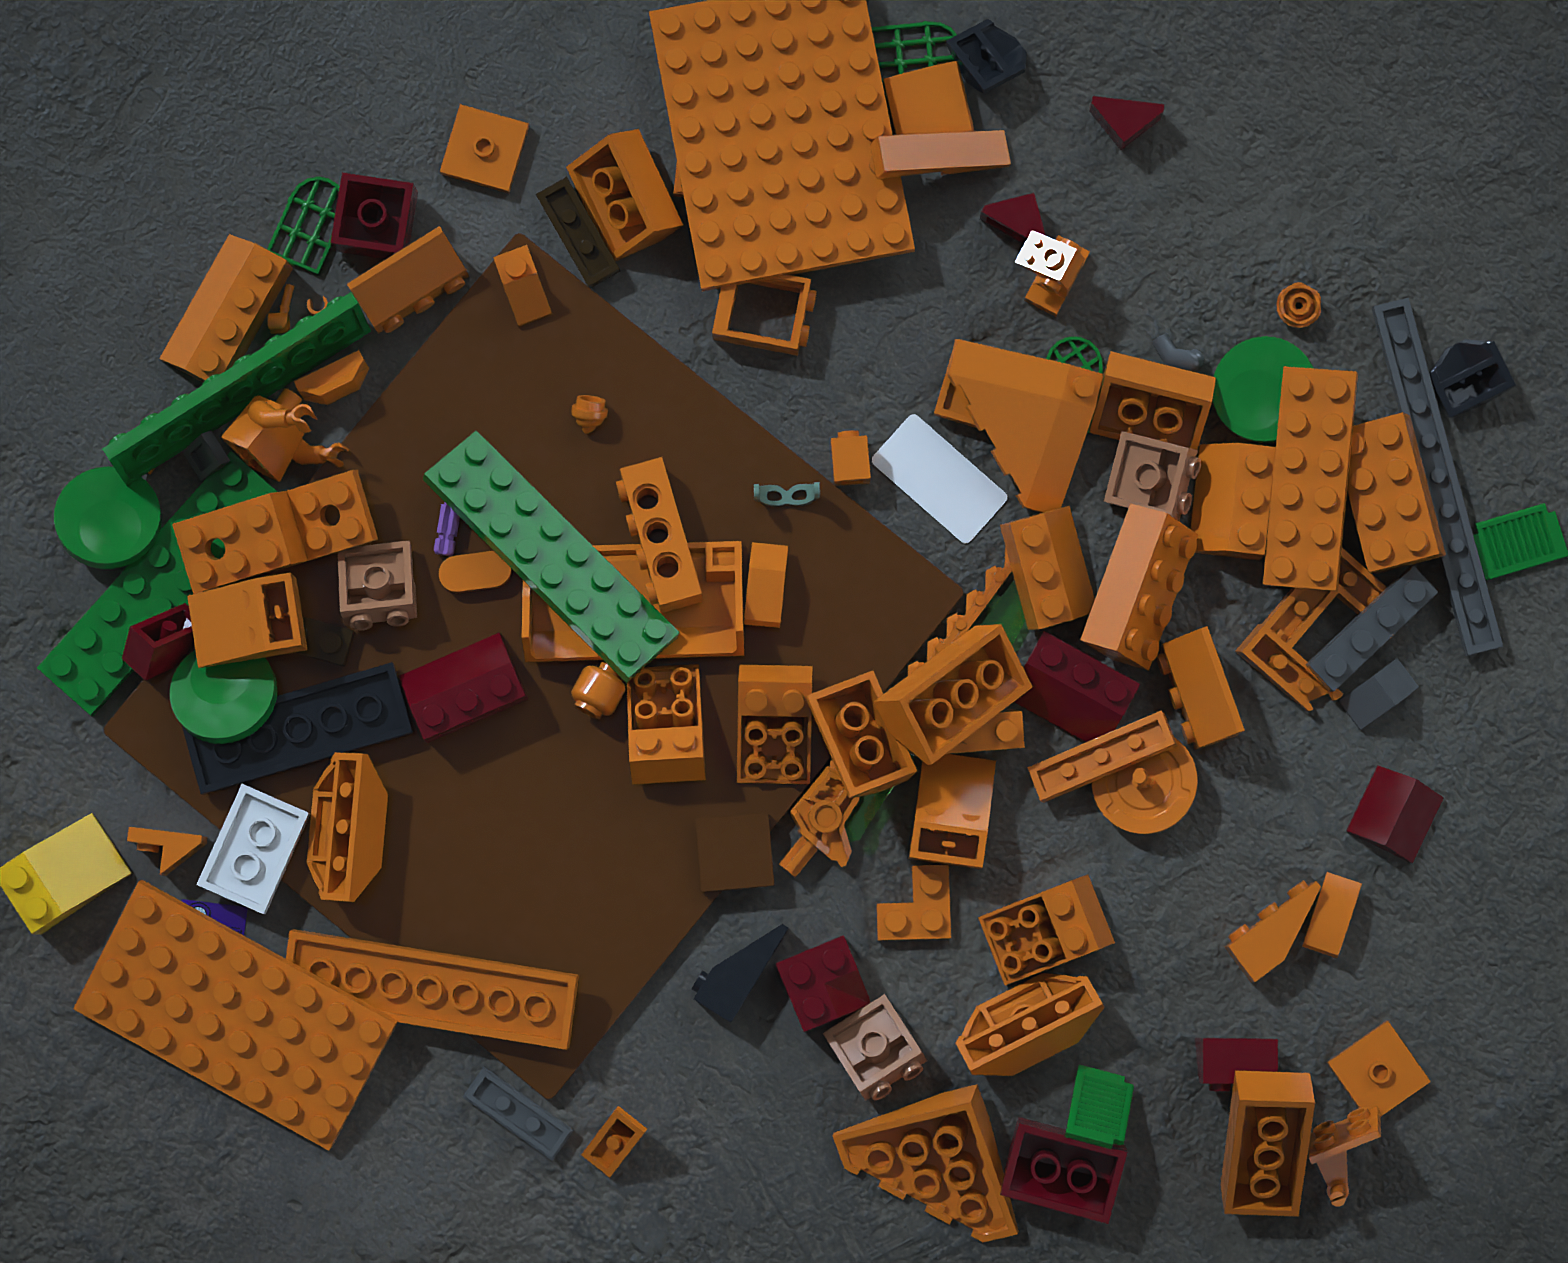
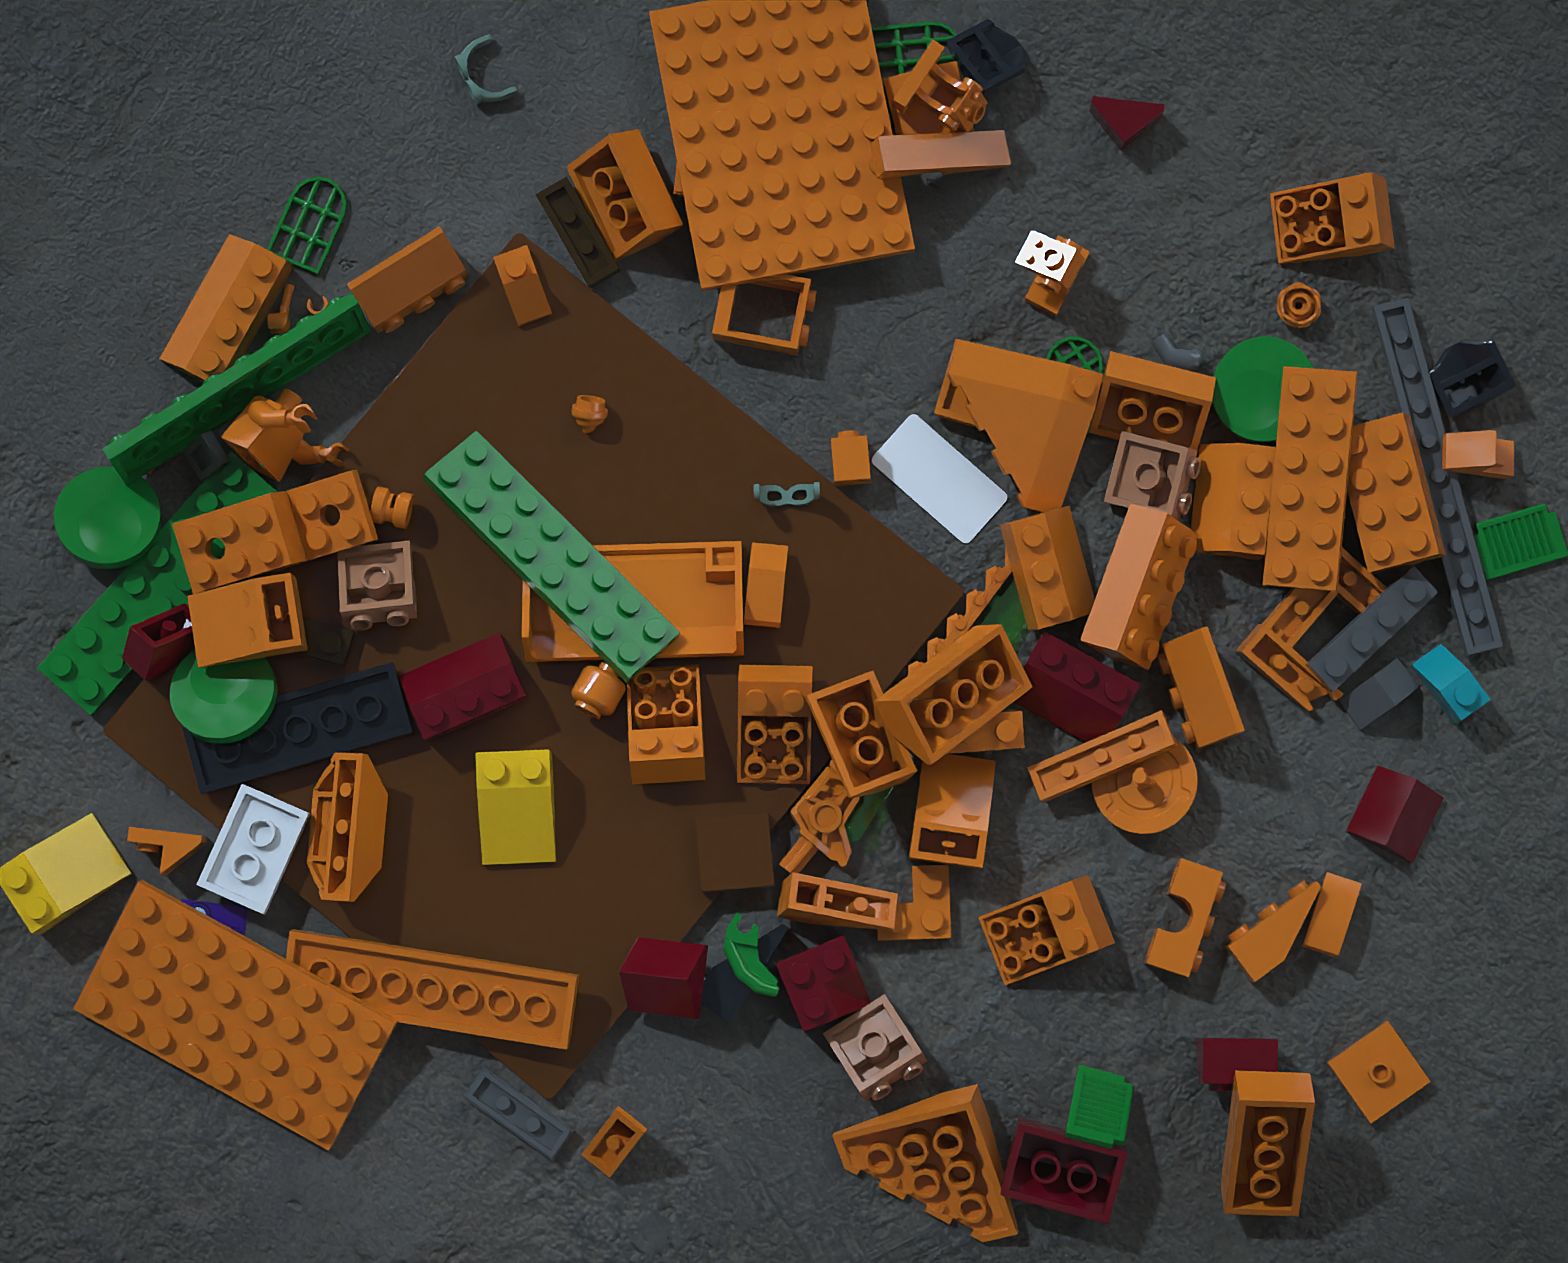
(334, 380): orange slope -> none
(373, 216): dark red slope -> none
(392, 507): none -> orange wheel
(447, 530): medium lavender axle -> none
(474, 572): orange tile -> none
(478, 94): none -> sand green cap
(484, 148): orange plate -> none
(516, 806): none -> yellow slope
(652, 479): orange brick -> none
(664, 977): none -> dark red slope
(743, 957): none -> green piece
(835, 903): none -> orange slope
(925, 80): none -> orange tile
(1014, 217): dark red slope -> none
(1028, 1024): orange wedge -> none
(1198, 889): none -> orange arch
(1330, 1144): orange plate -> none
(1332, 219): none -> orange slope
(1450, 683): none -> teal slope
(1478, 454): none -> orange slope

